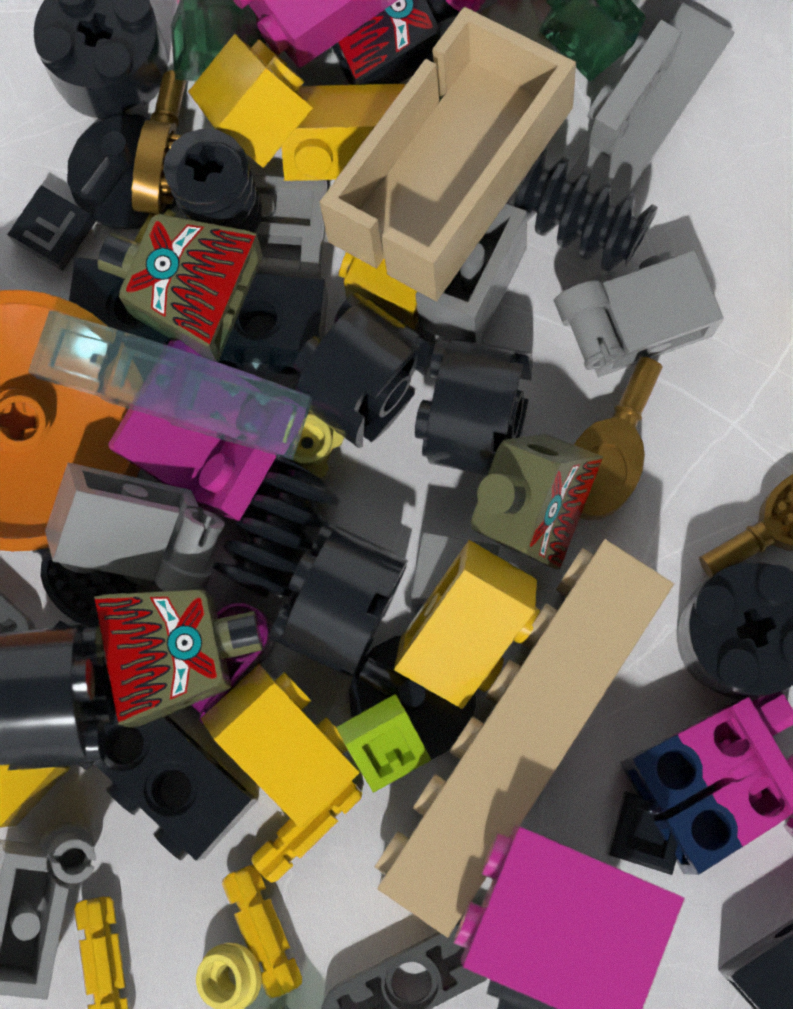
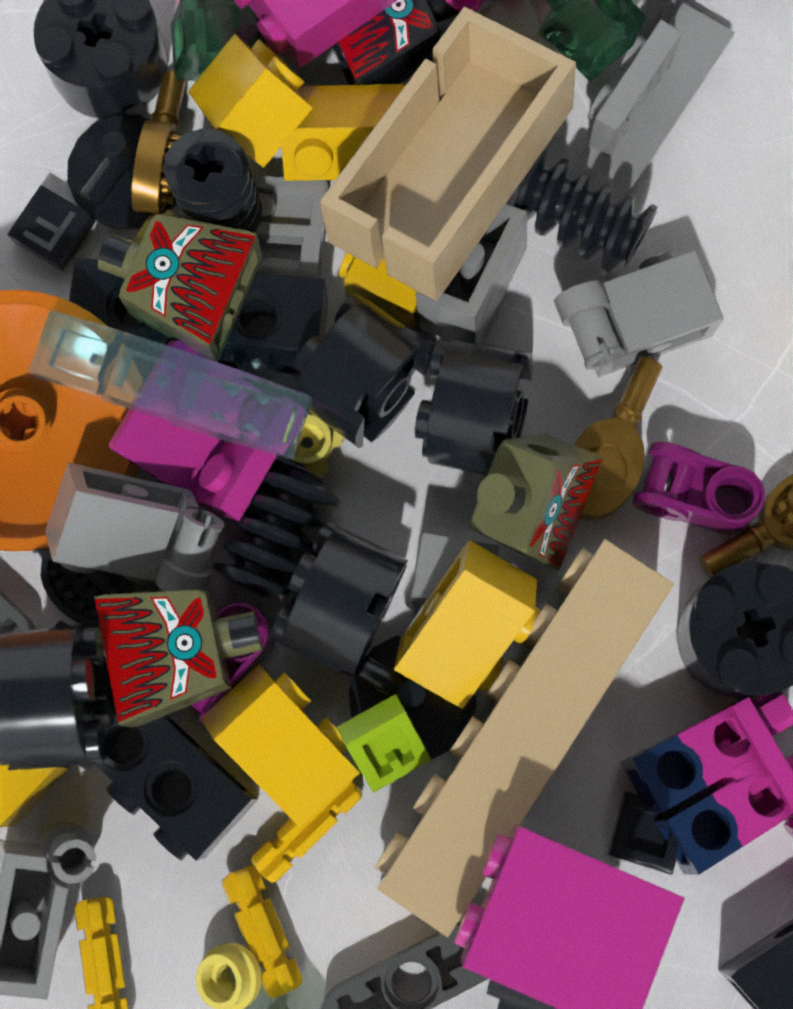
(694, 487): none -> magenta piece

